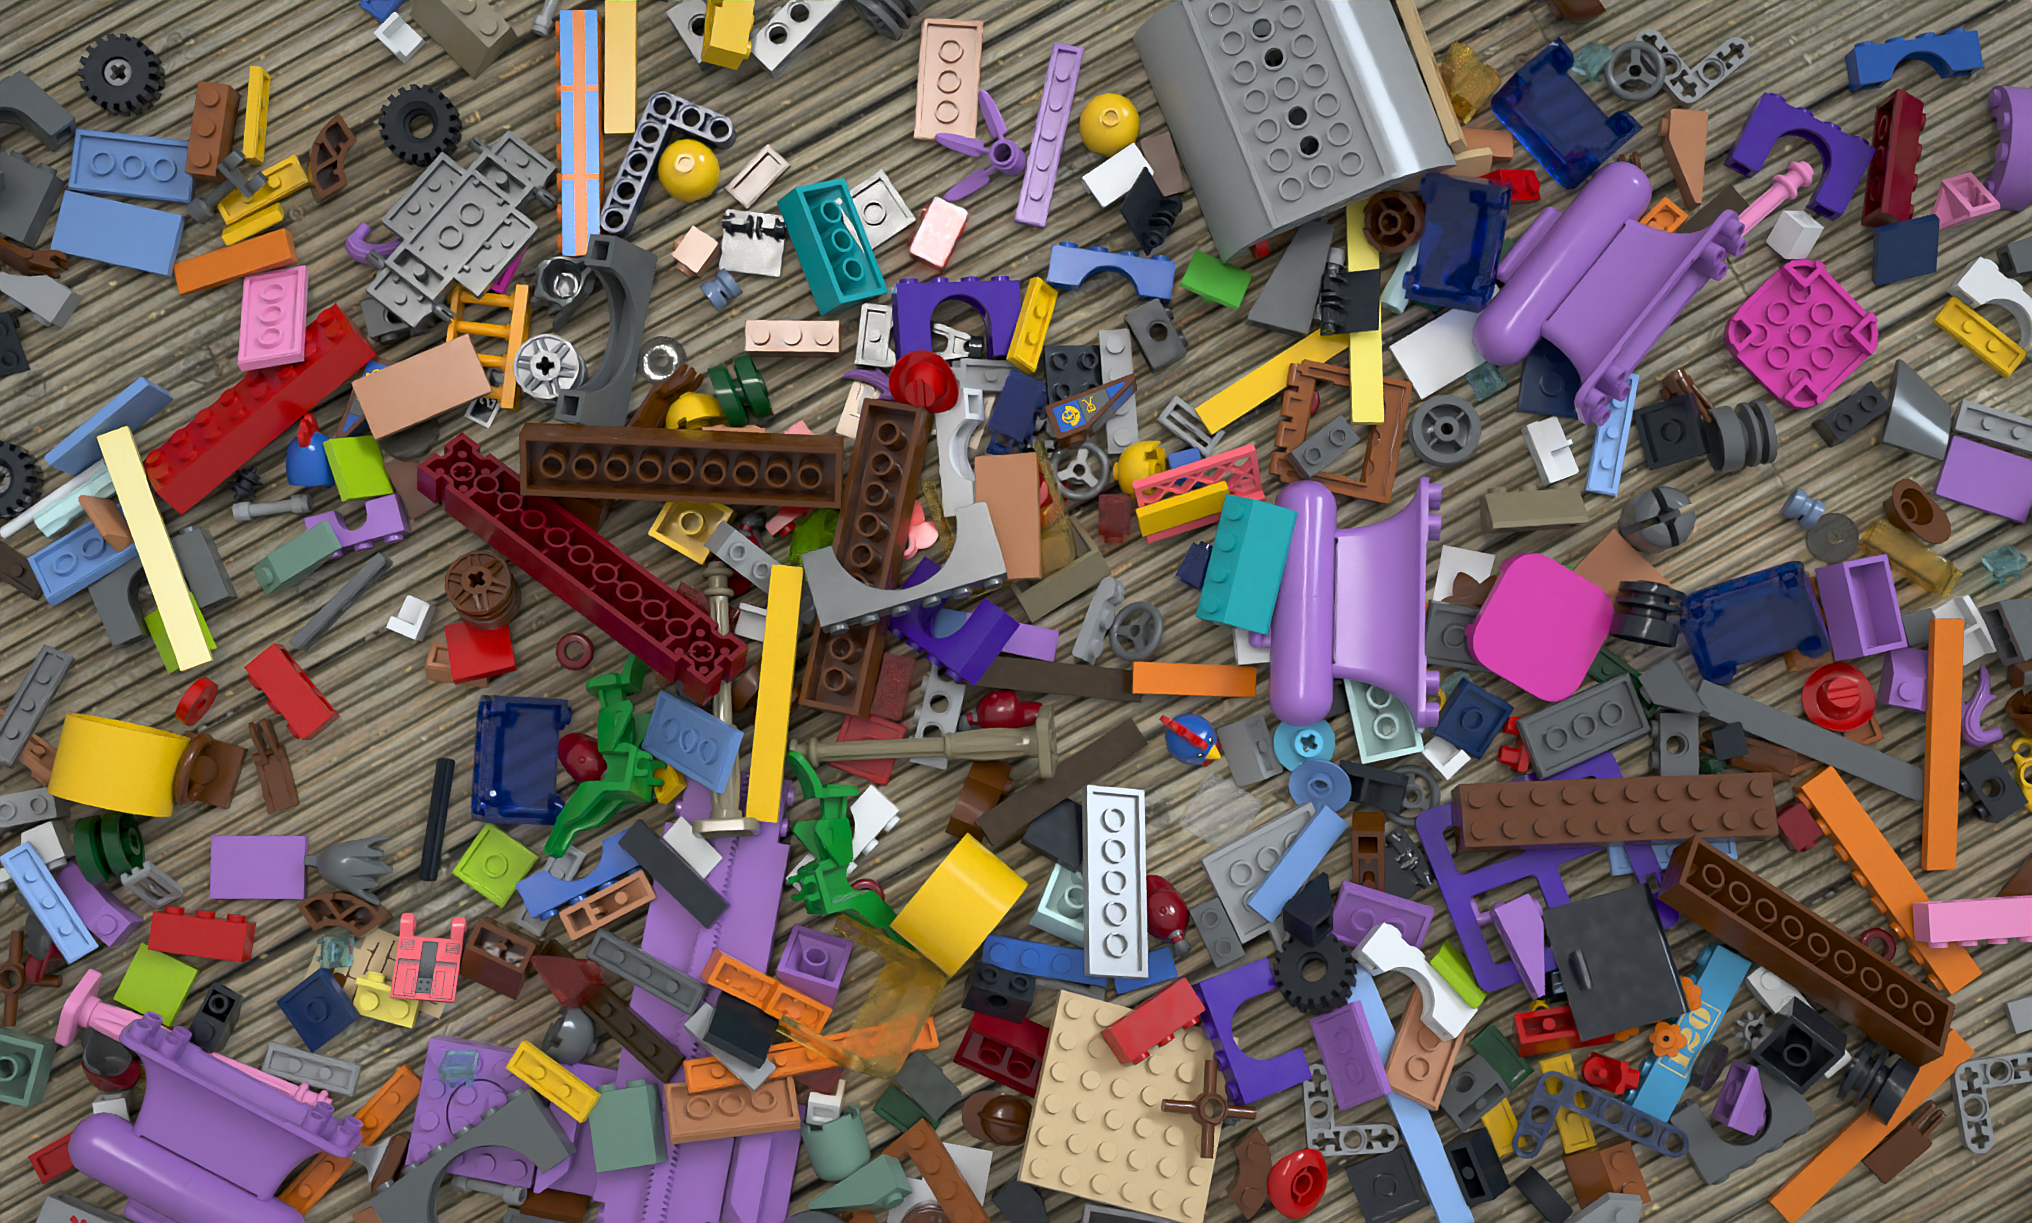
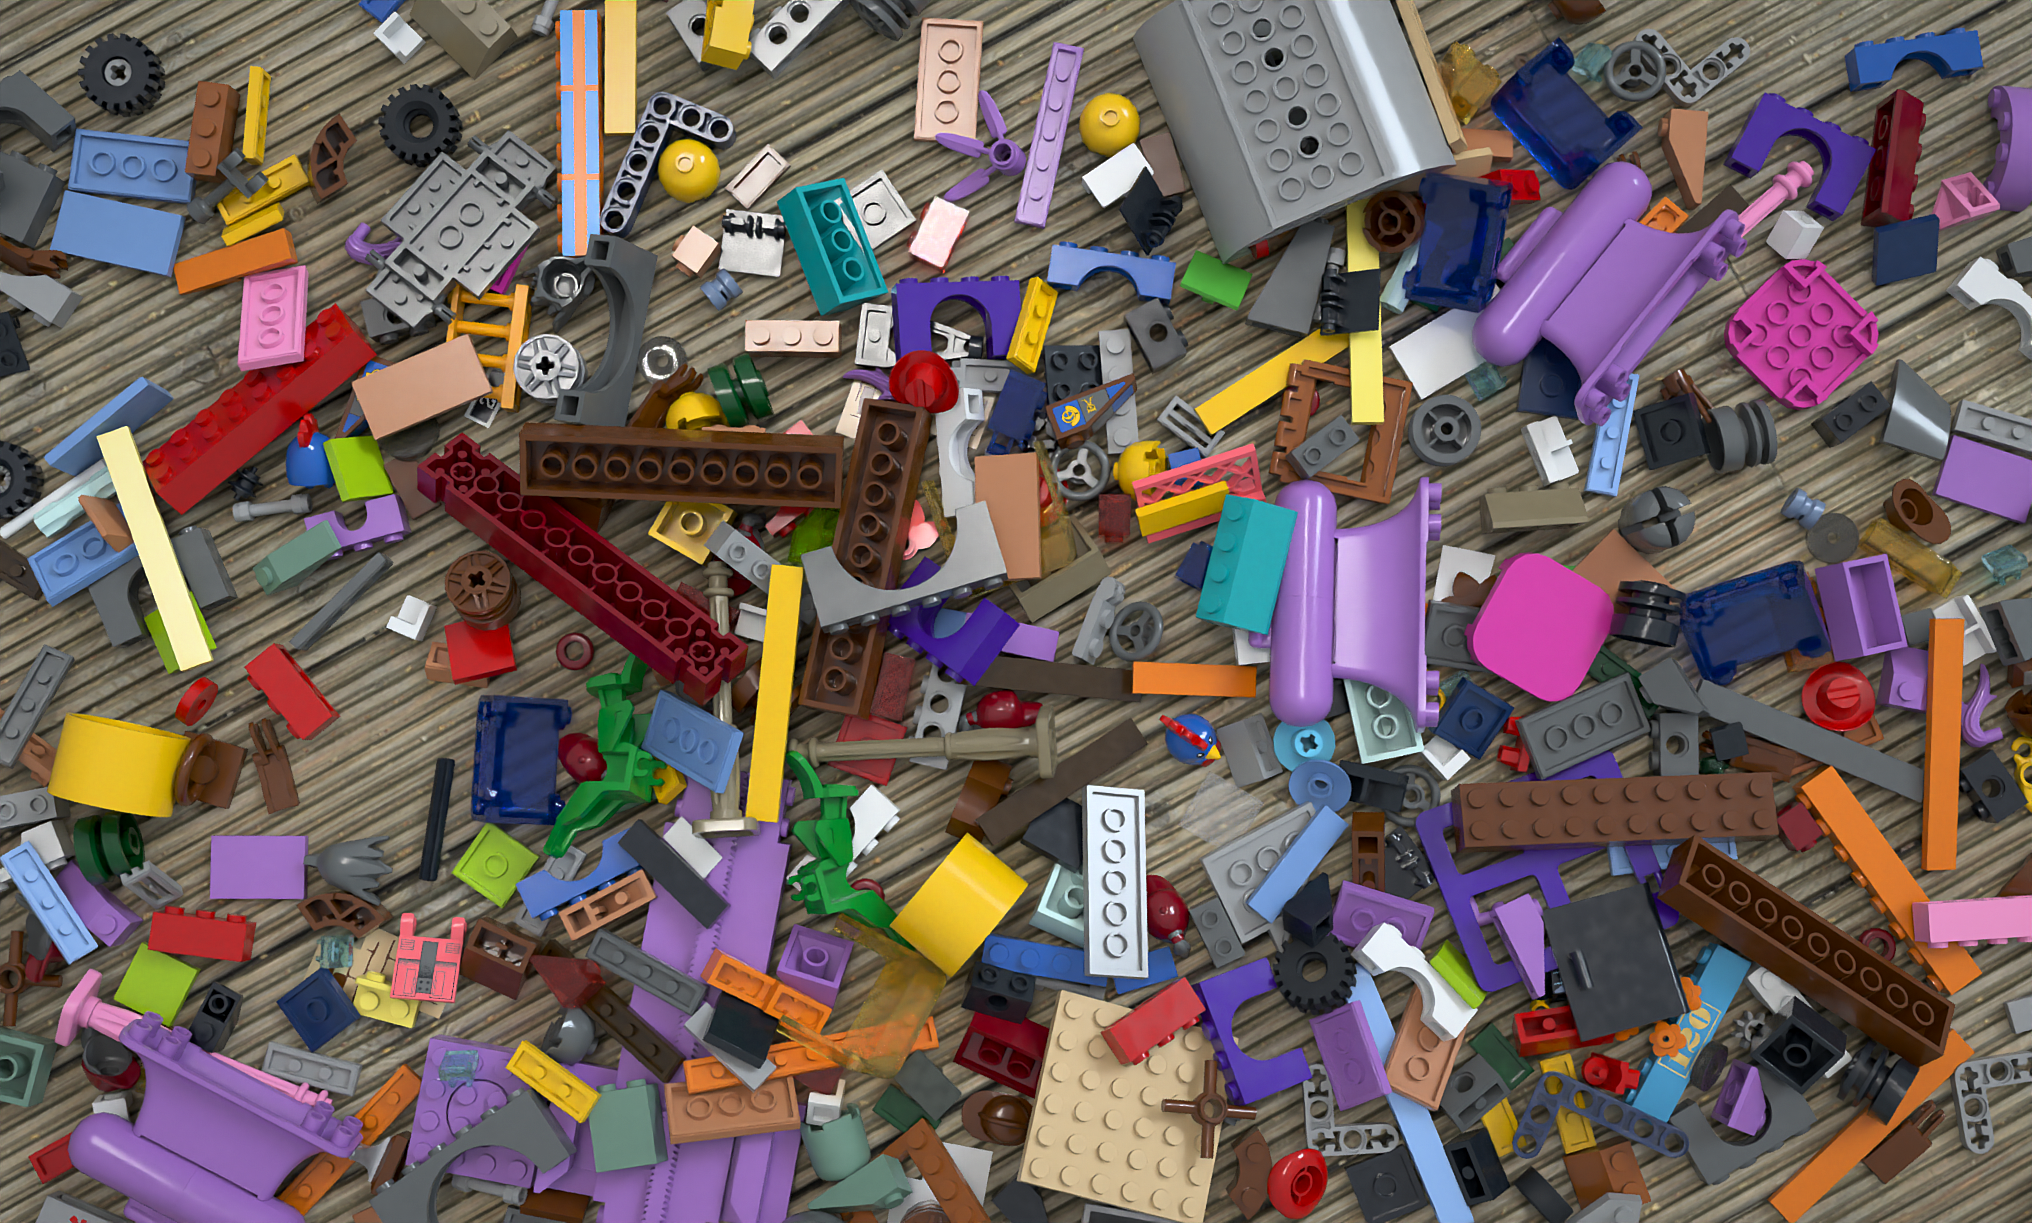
(1979, 337): yellow tile -> none

